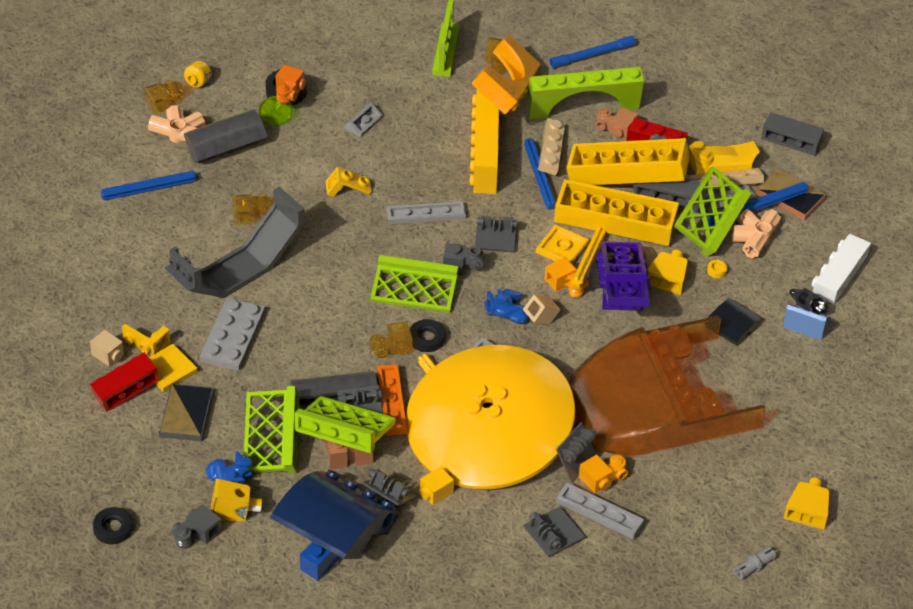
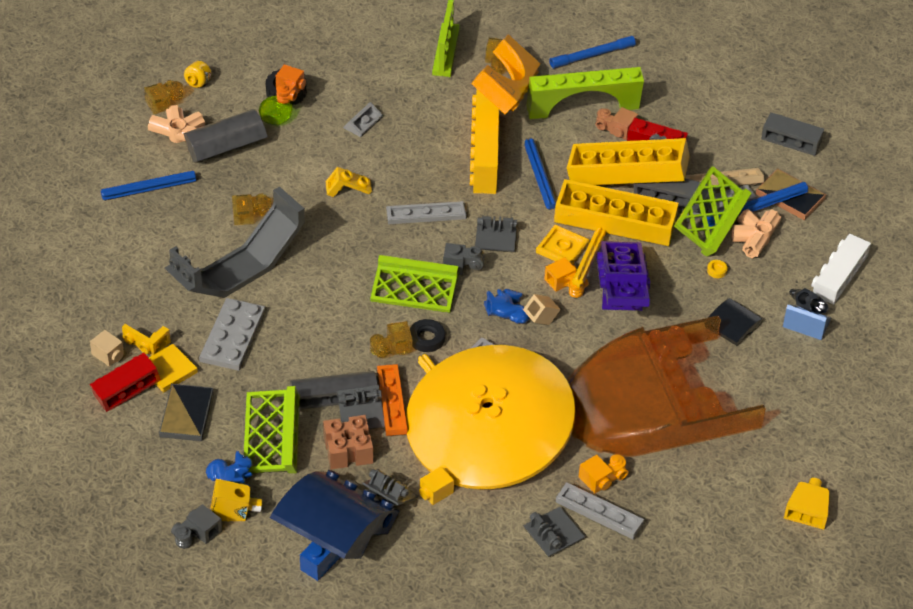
(112, 537): black tyre -> none
(343, 432): lime fence -> none
(551, 146): tan plate -> none
(576, 450): dark grey hinge -> none
(668, 271): yellow torso -> none
(722, 157): yellow slope -> none
(754, 562): light grey pin -> none

